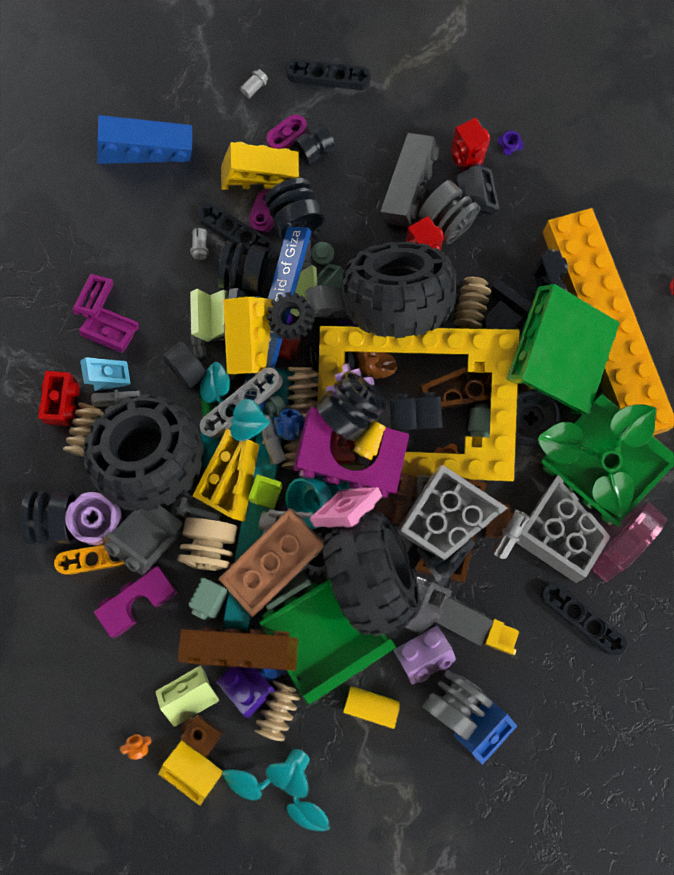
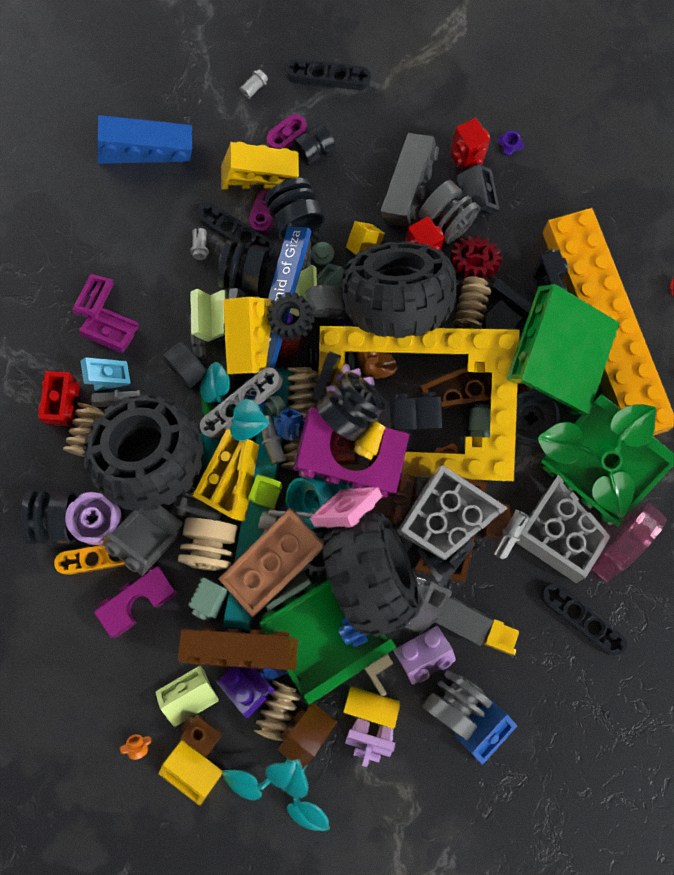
(307, 735): none -> reddish brown brick
(326, 375): none -> black tile
(350, 634): none -> blue gear
(364, 236): none -> yellow panel
(369, 744): none -> lavender hips
(375, 668): none -> dark tan panel
(476, 257): none -> dark red gear

